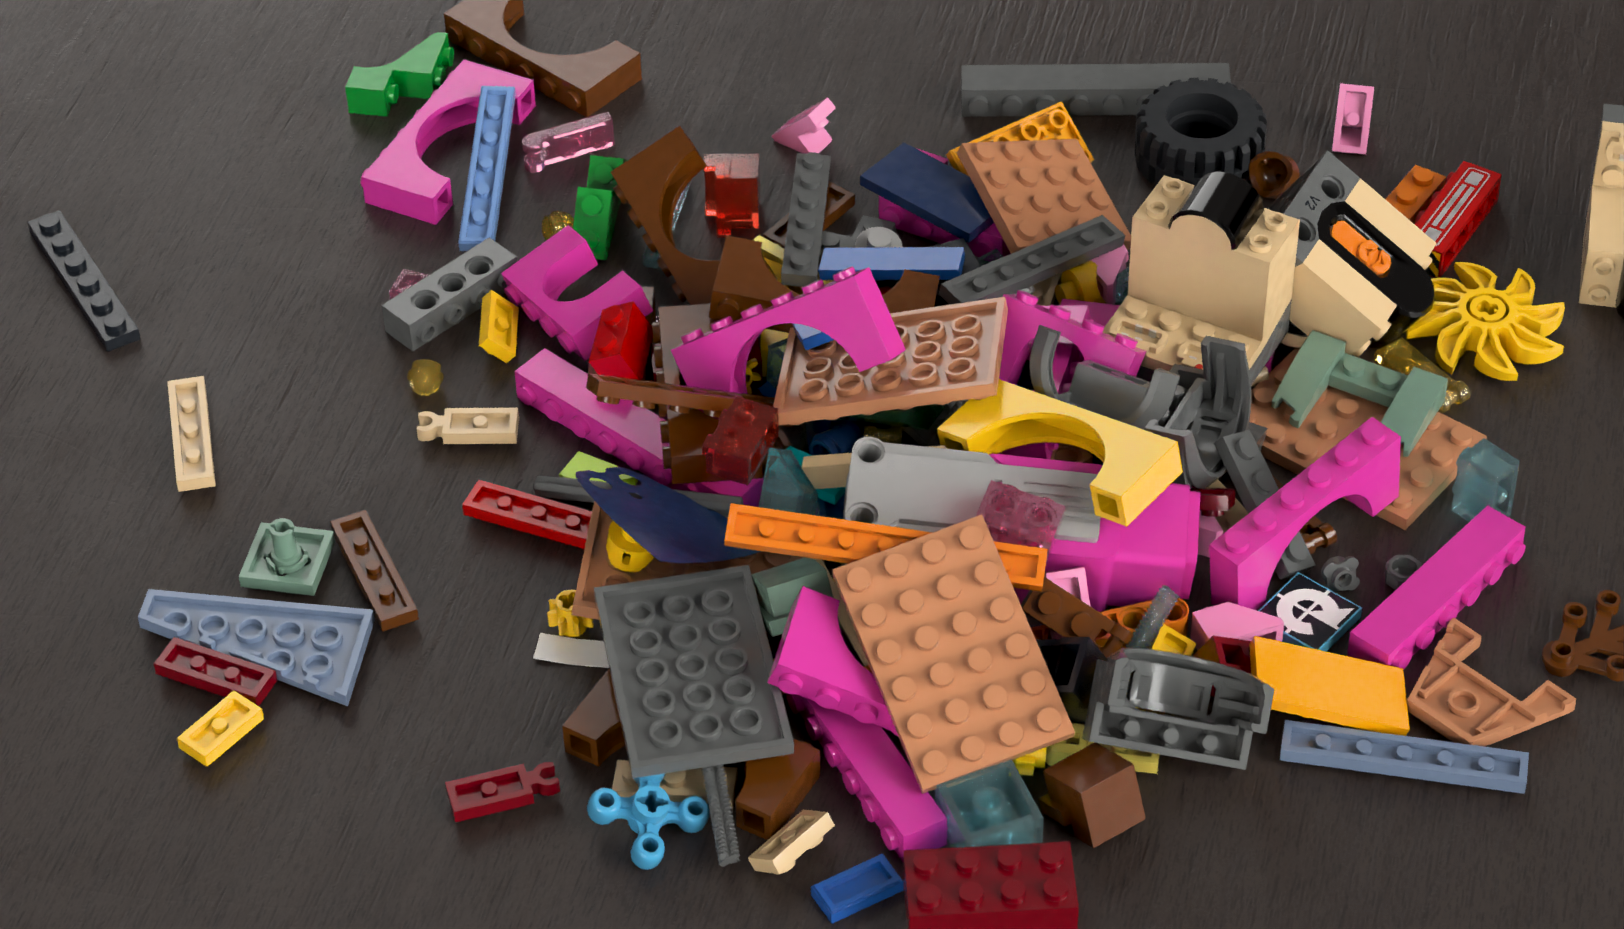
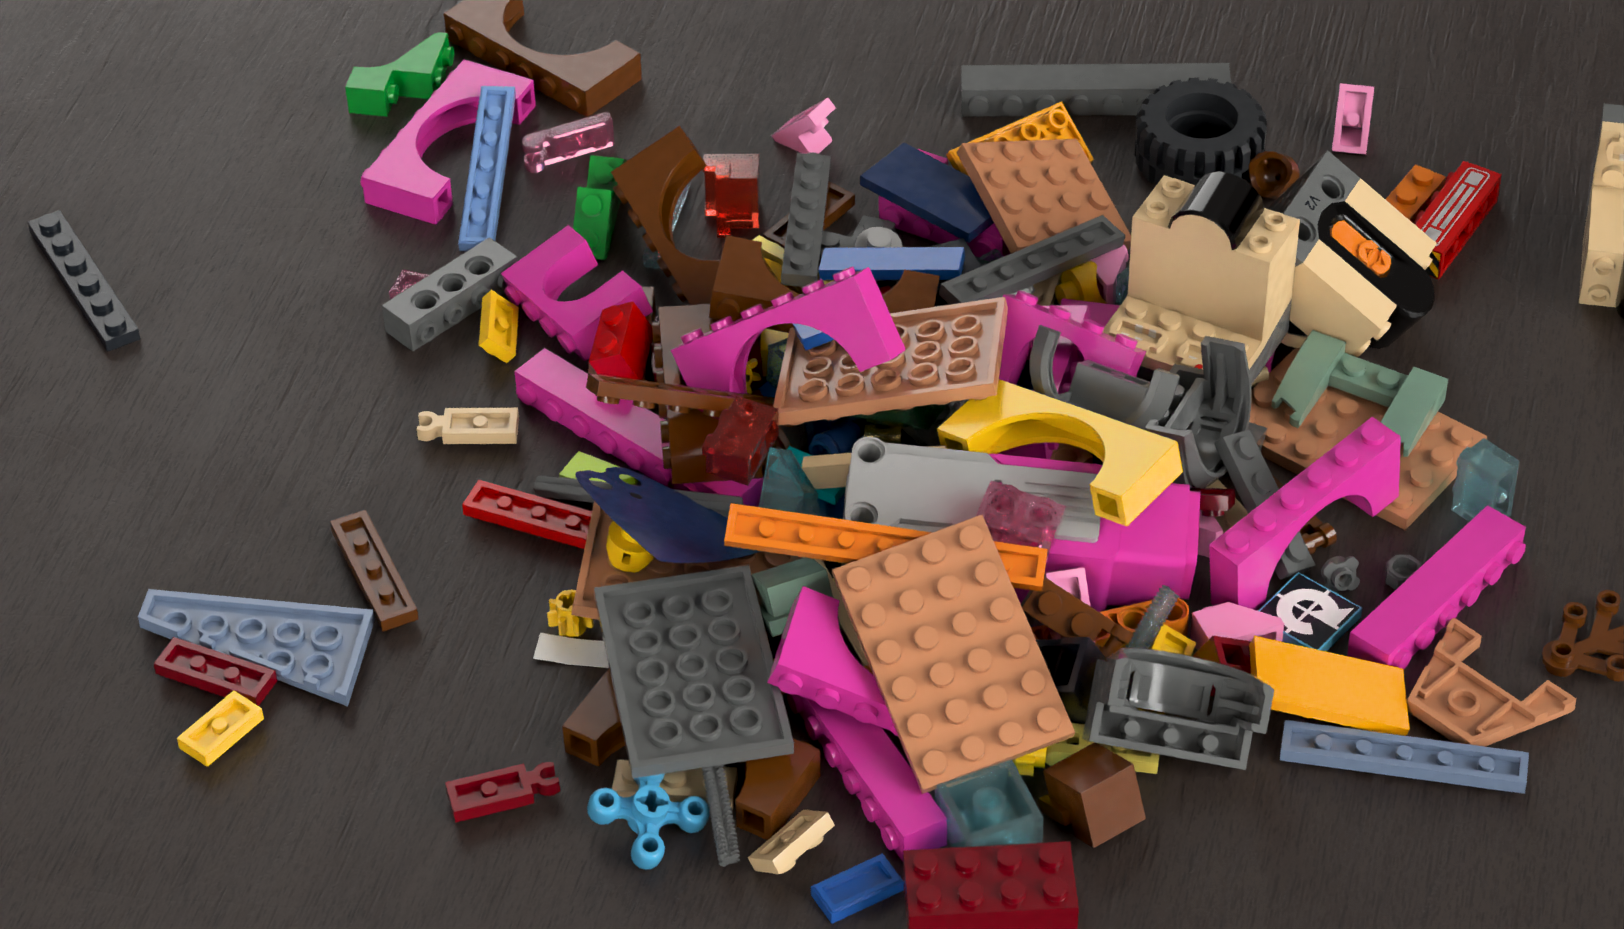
(191, 434): tan plate -> none
(290, 551): sand green plate -> none
(425, 377): clear yellow plate -> none
(555, 222): clear yellow plate -> none
(1403, 357): clear yellow plate -> none
(1489, 322): yellow piece -> none

